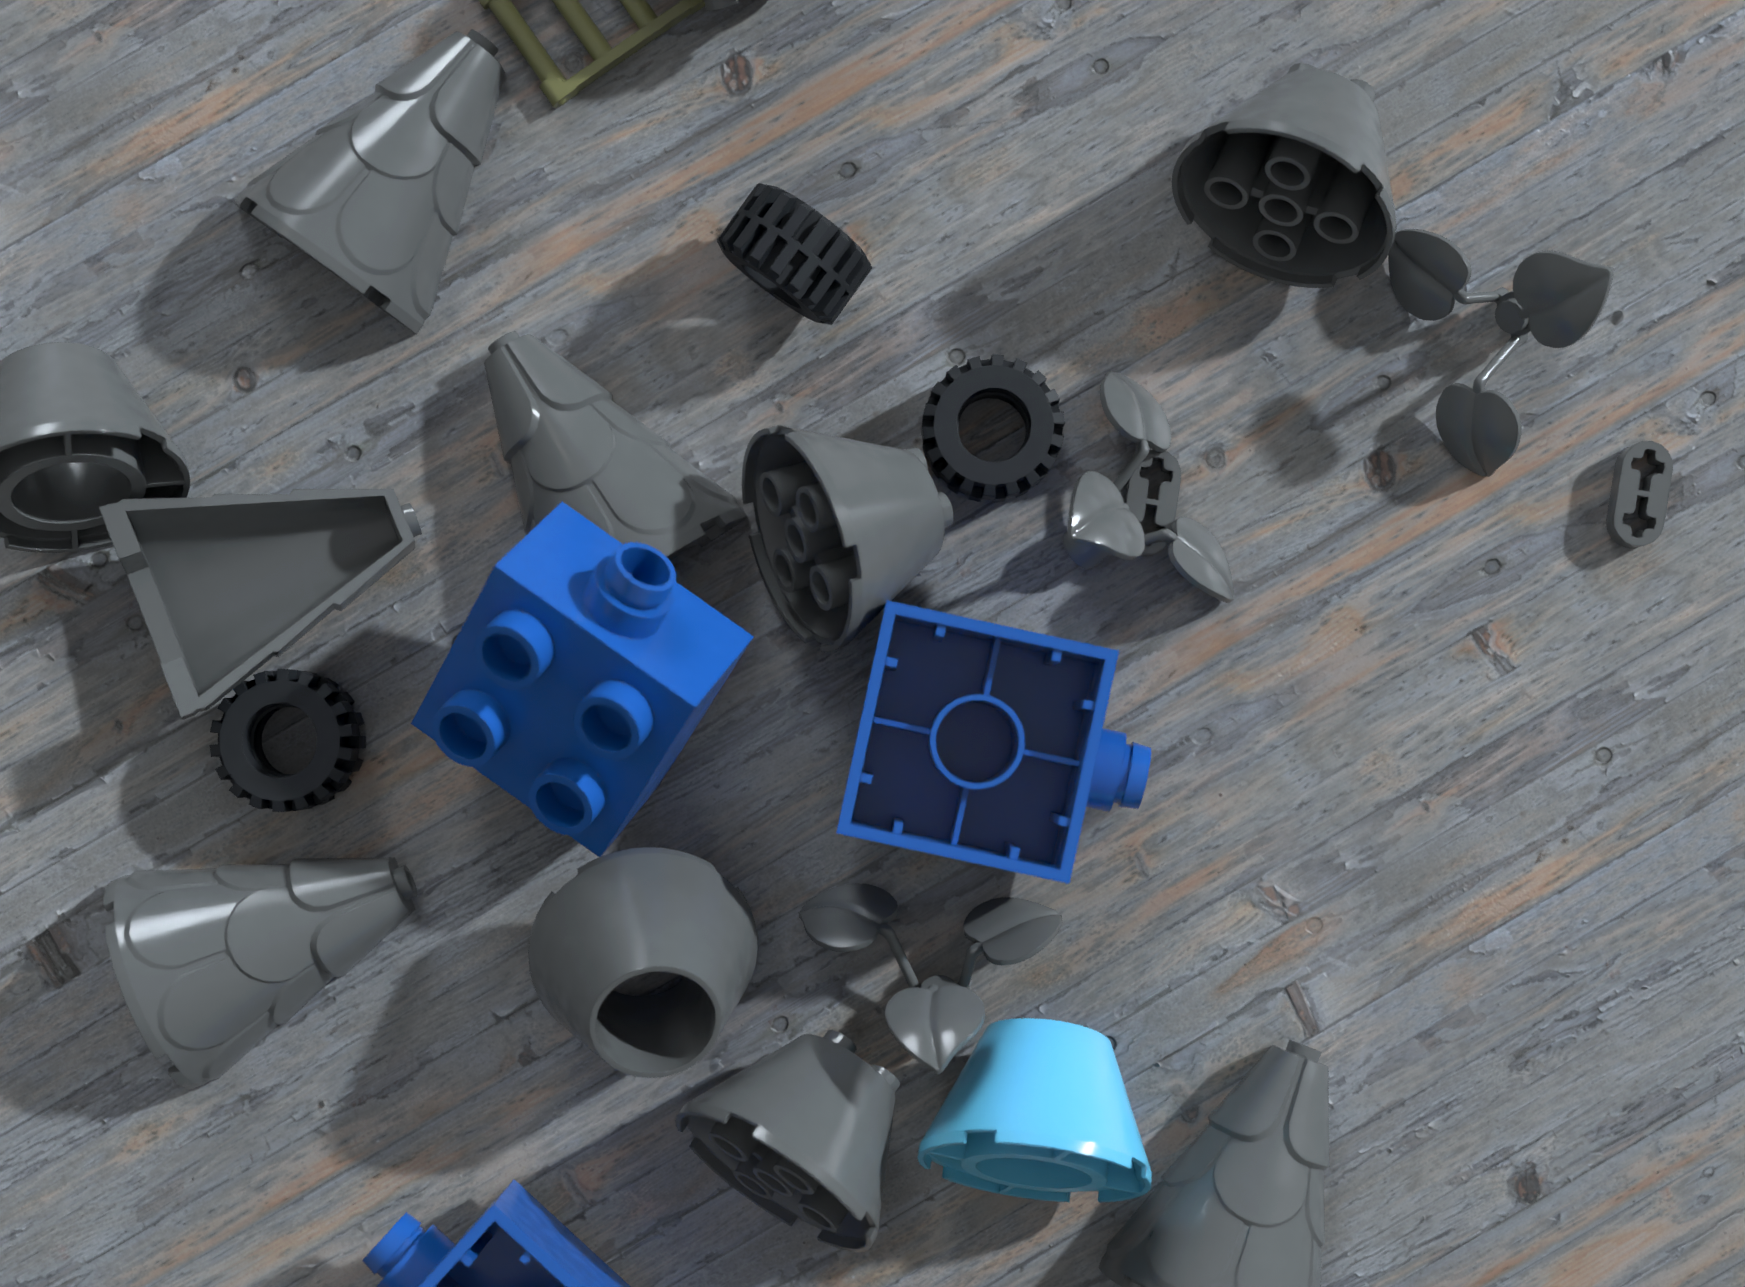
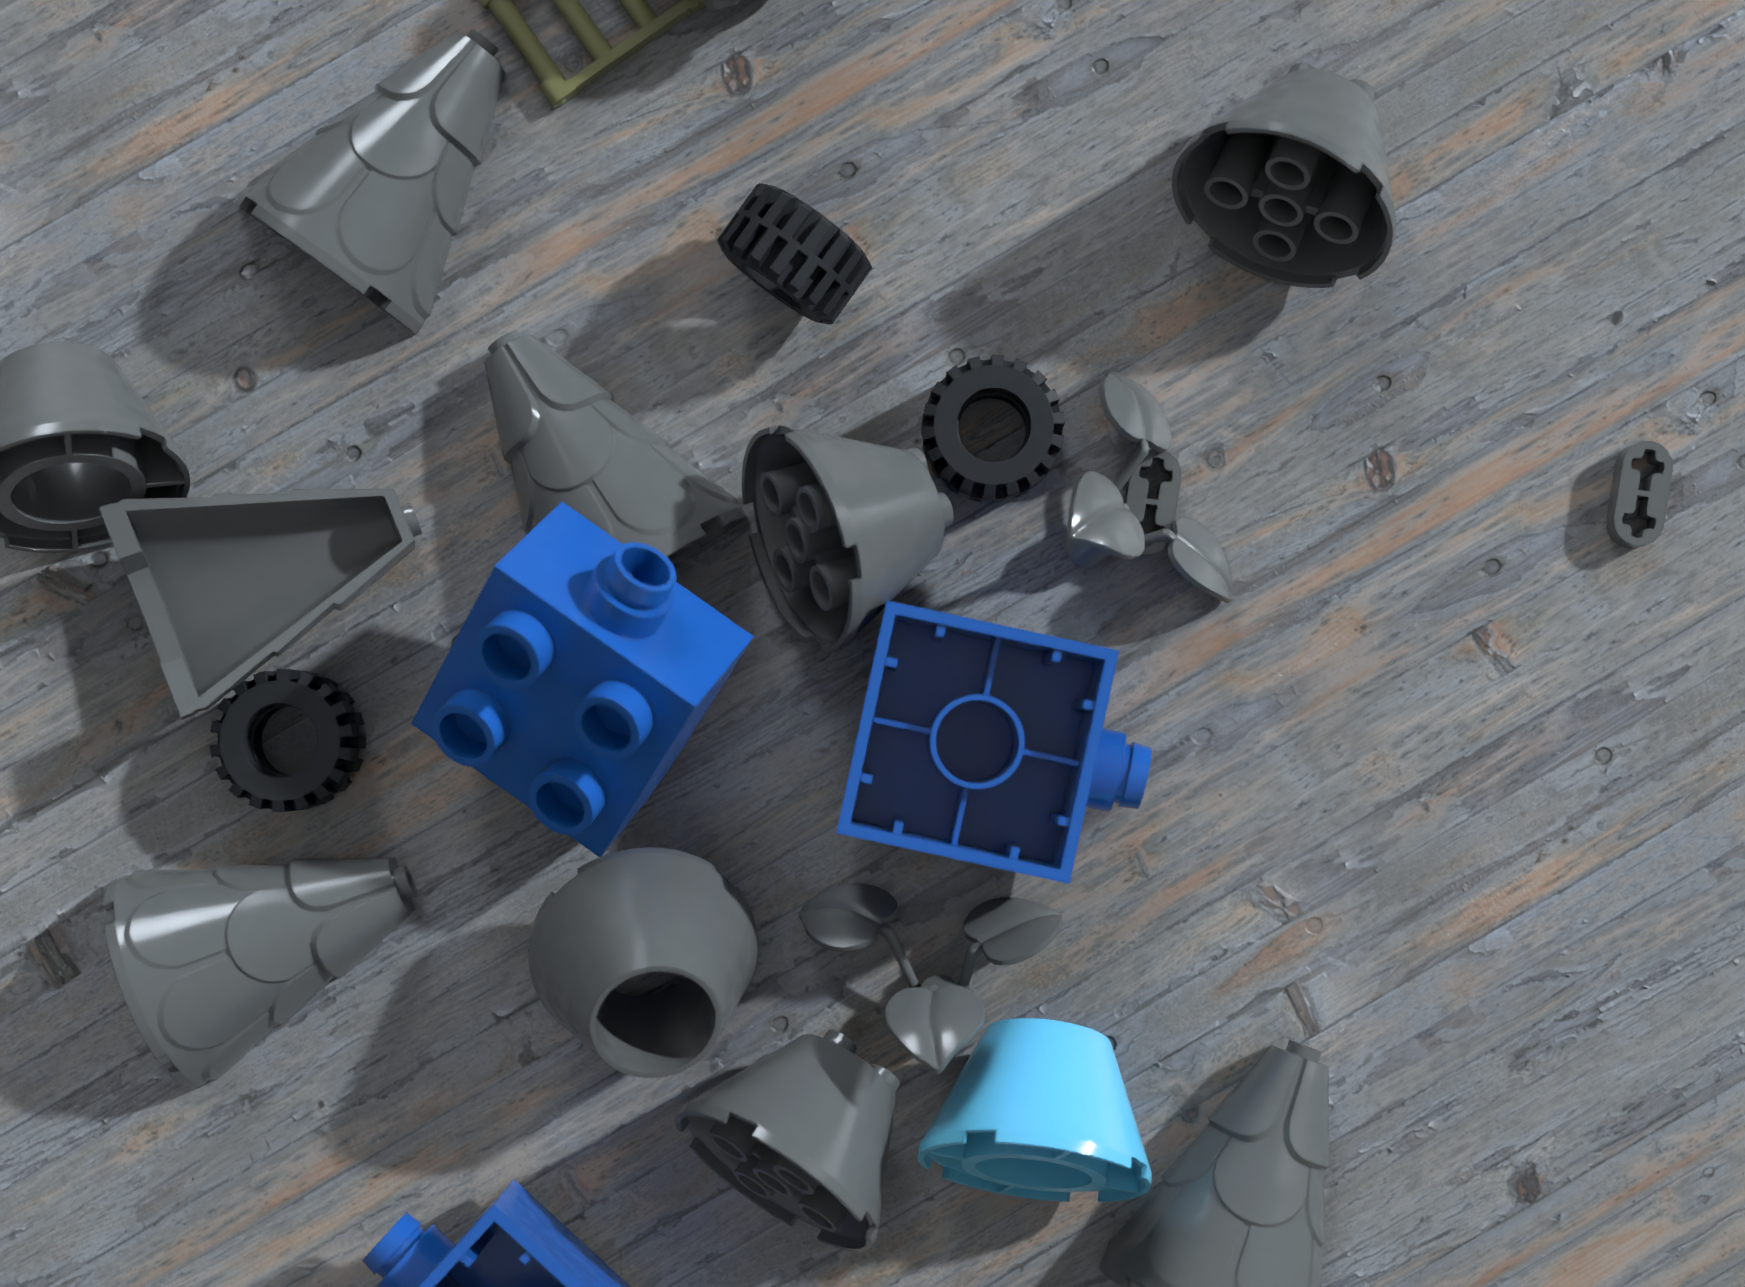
(1550, 297): dark grey plant -> none

